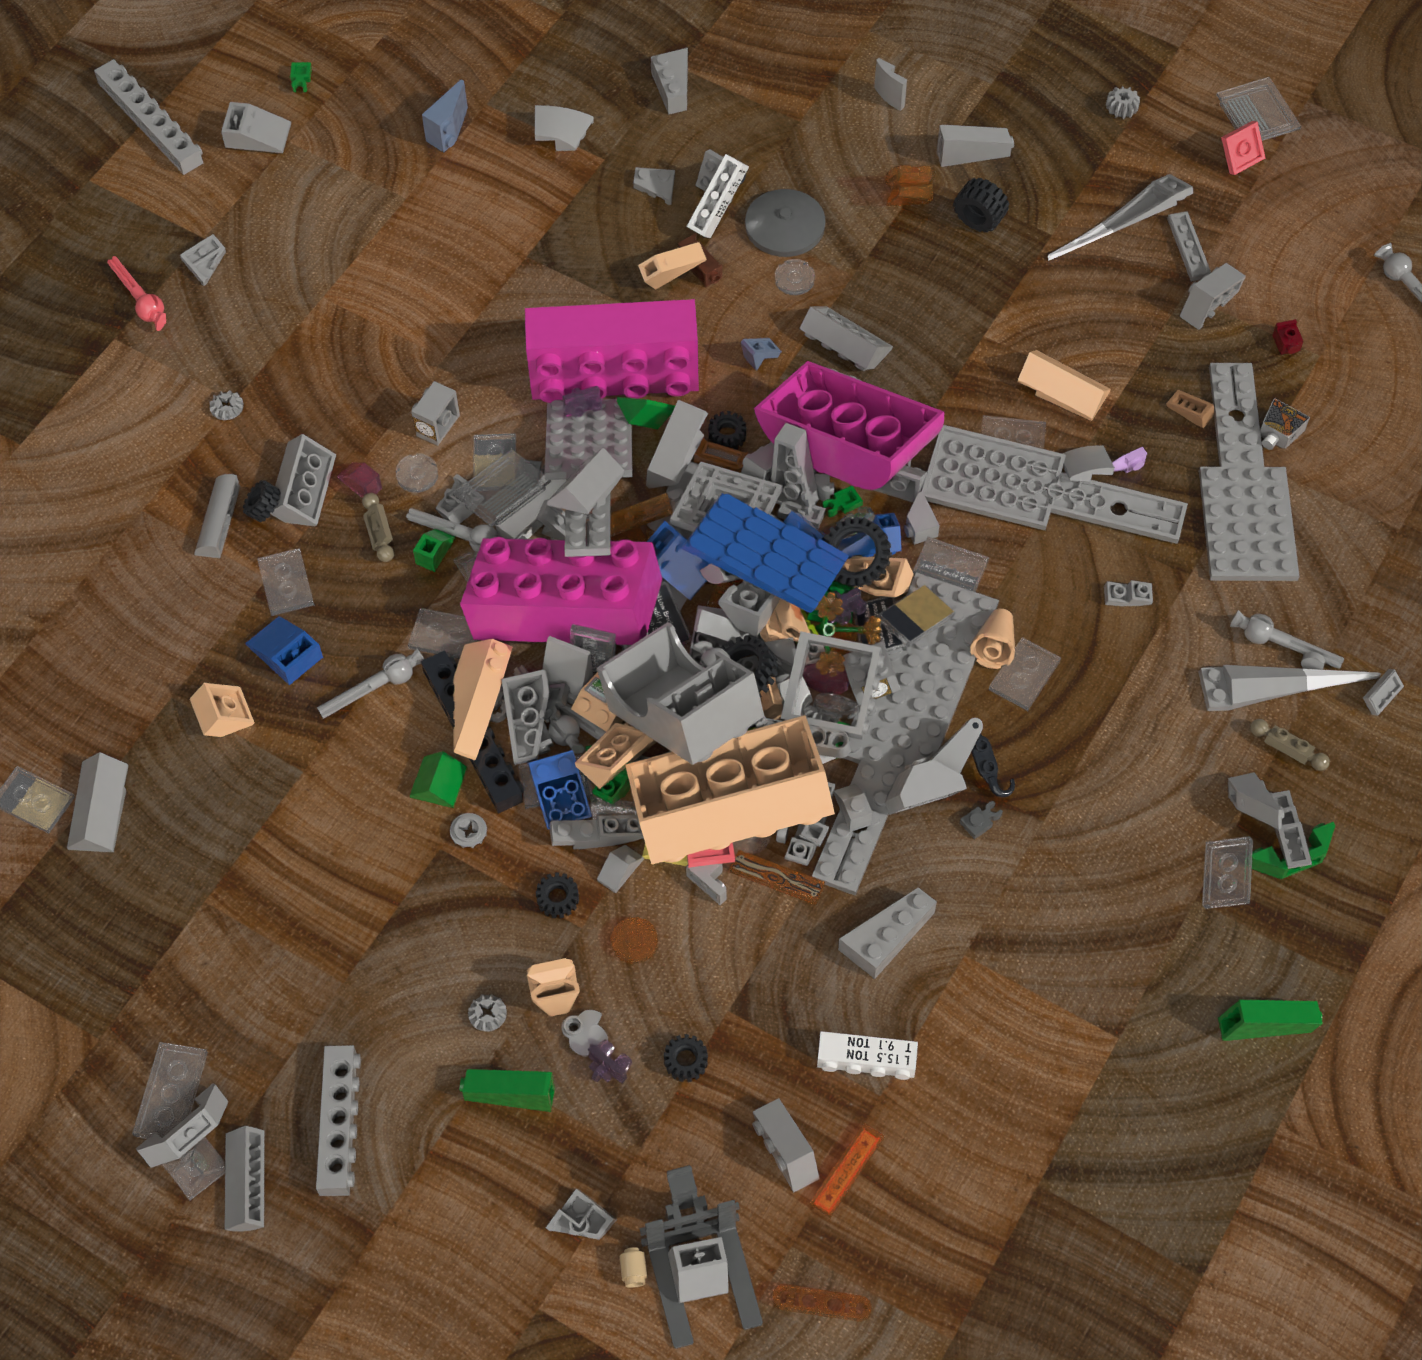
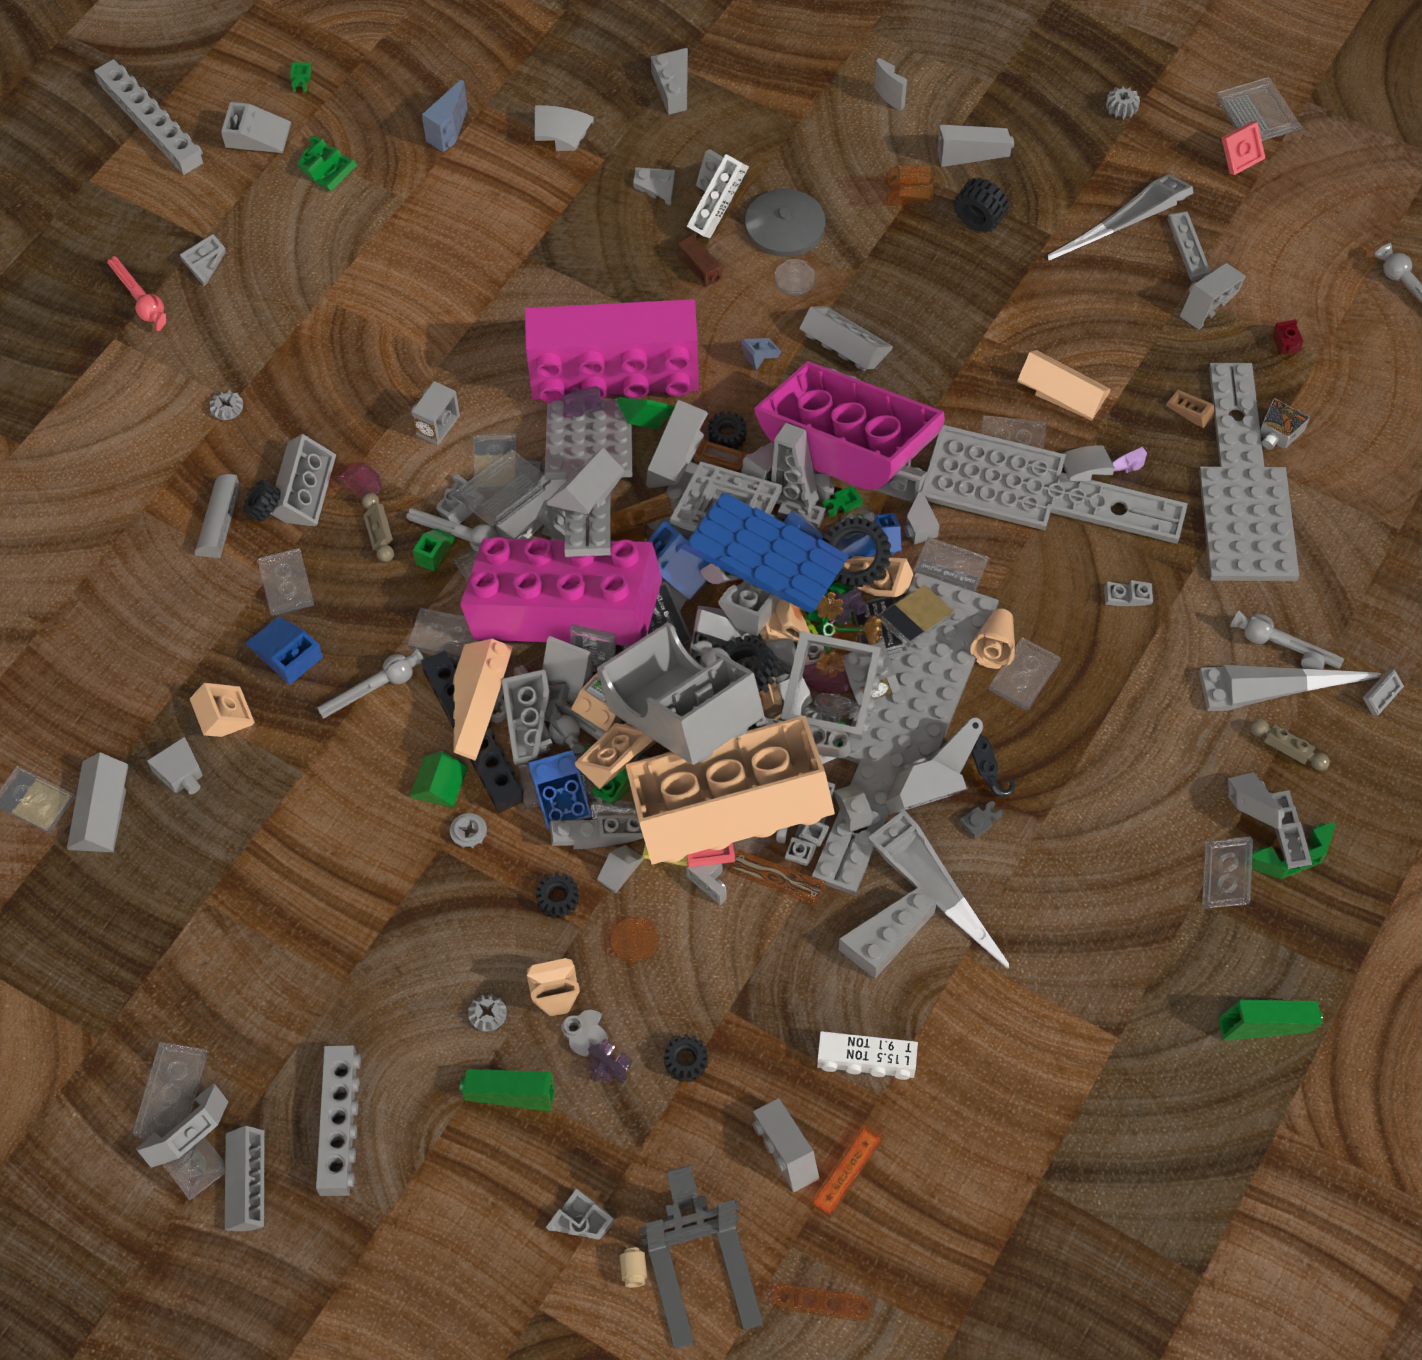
(177, 767): none -> light grey torso
(324, 164): none -> green slope
(416, 473): clear tile -> none
(671, 264): light nougat slope -> none
(699, 1269): light grey slope -> none
(912, 856): none -> light grey plate

